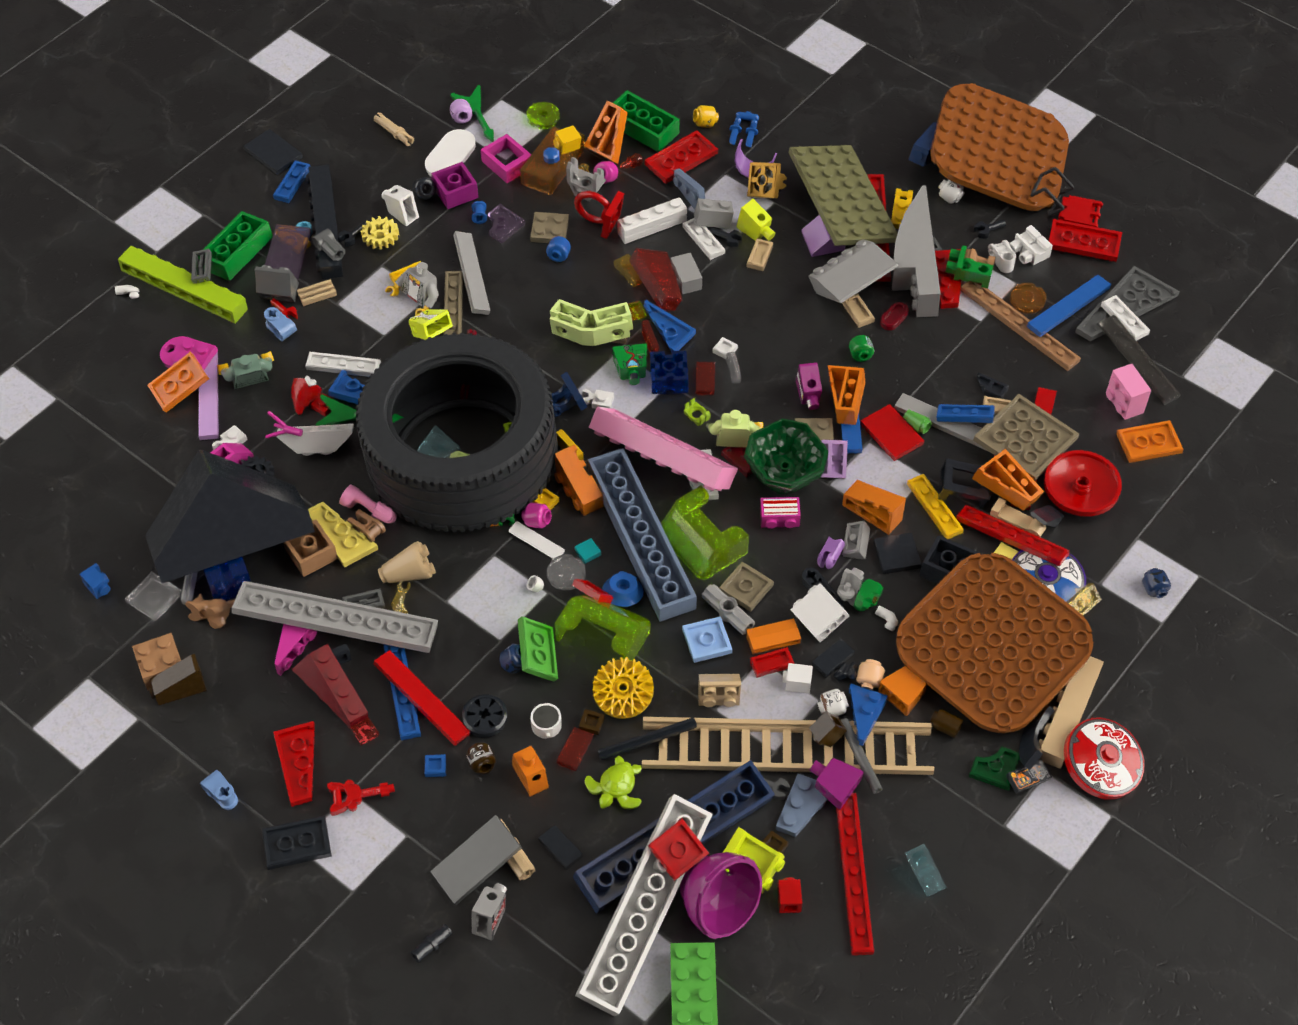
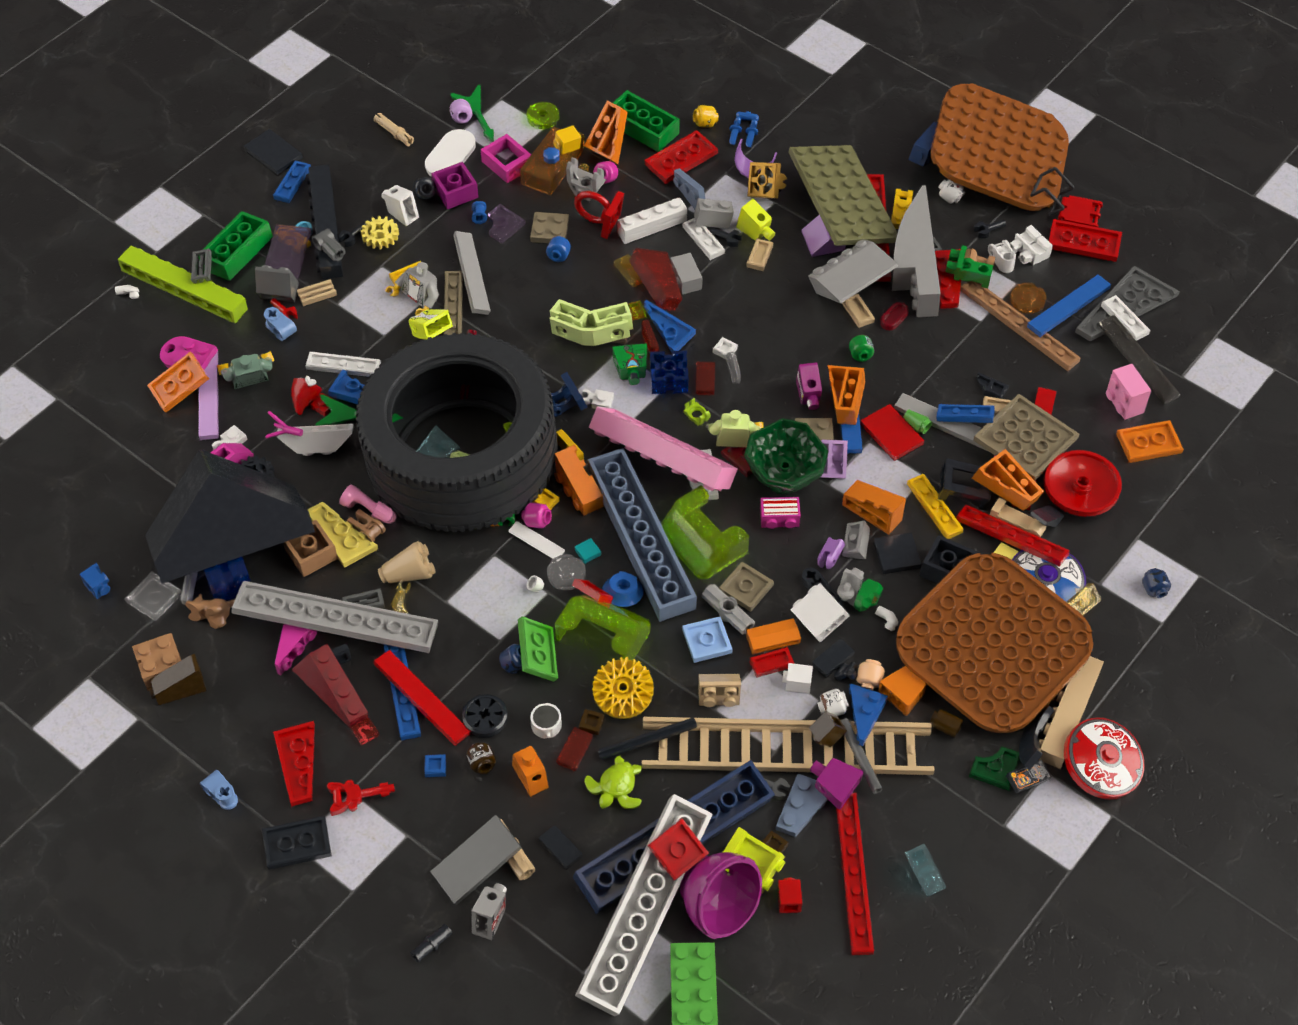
(632, 161): clear red bar -> none

